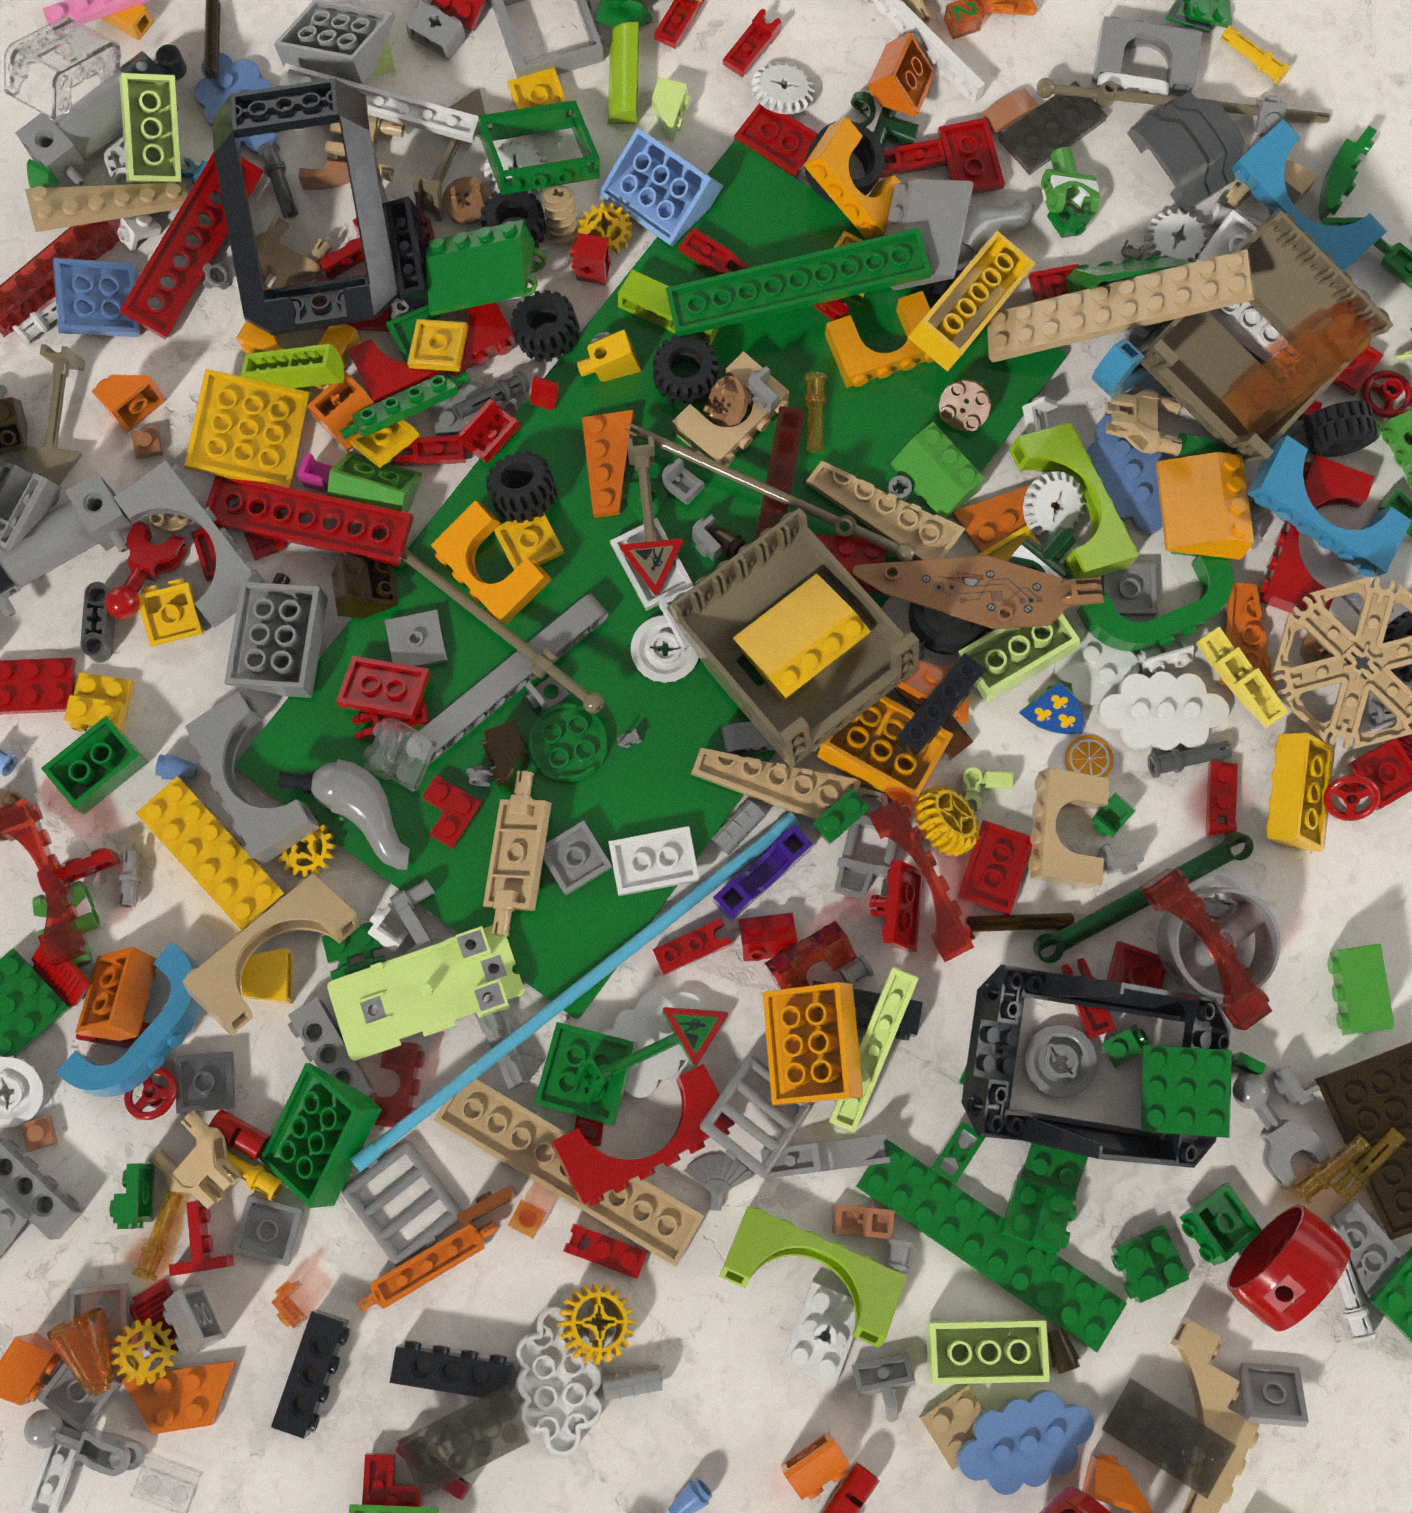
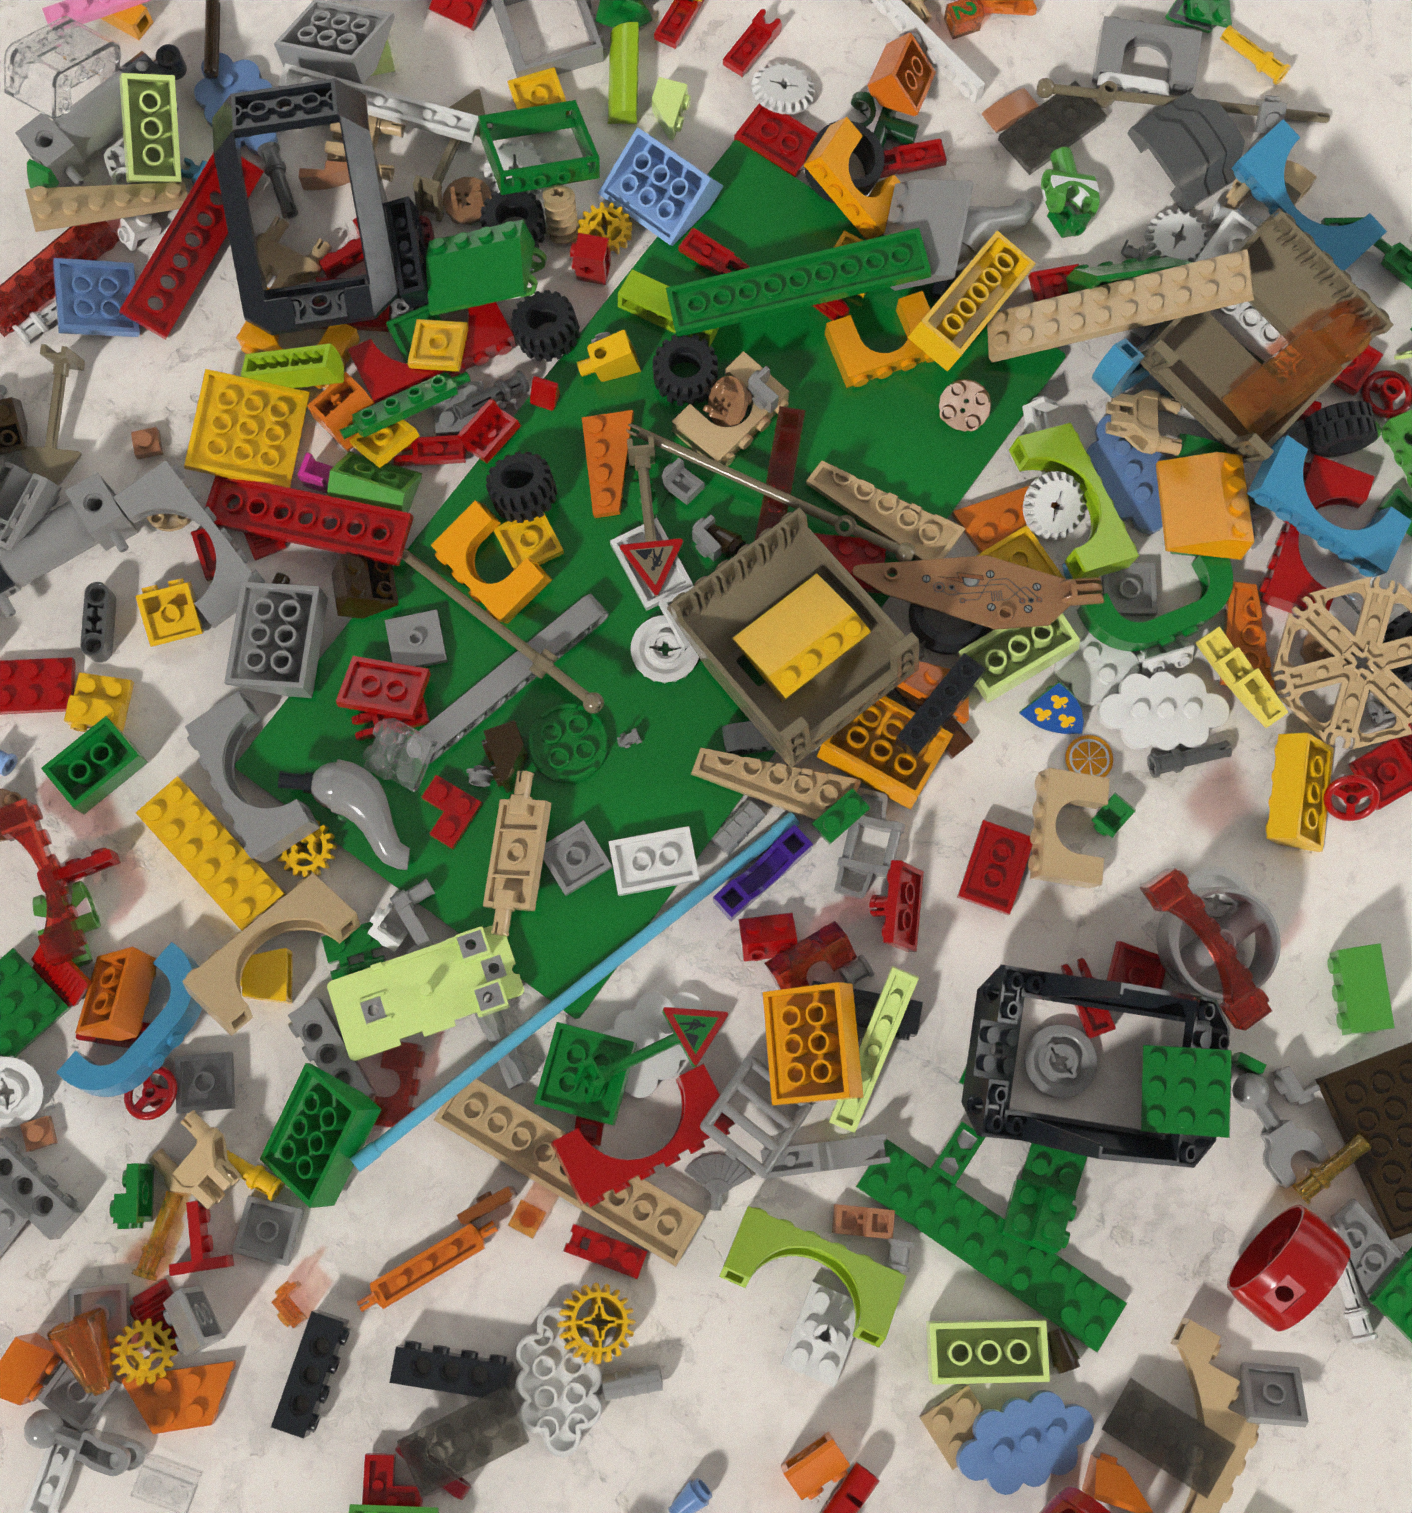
(128, 398): orange slope -> none
(129, 879): light grey pin -> none
(145, 562): red piece -> none
(170, 767): medium blue cone -> none
(222, 273): light grey plate -> none
(240, 1134): red pin -> none
(366, 1213): light grey bar -> none
(435, 30): light grey brick -> none
(536, 697): light grey bracket -> none
(691, 947): red plate -> none
(815, 399): clear yellow pin -> none
(884, 1376): light grey plate -> none
(900, 480): light grey bush -> none
(938, 471): bright green slope -> none
(946, 820): yellow gear -> none
(950, 935): clear red arch -> none
(972, 155): red plate -> none
(973, 779): yellowish green bar -> none
(1019, 922): dark brown axle -> none
(1047, 556): dark green connector -> none
(1125, 864): light grey bracket -> none
(1125, 1045): green bracket -> none
(1137, 901): dark green piece -> none
(1149, 1264): green plate -> none
(1220, 1225): green plate -> none
(1221, 797): red plate -> none
(1342, 173): green slope -> none
(1362, 1179): clear yellow pin -> none

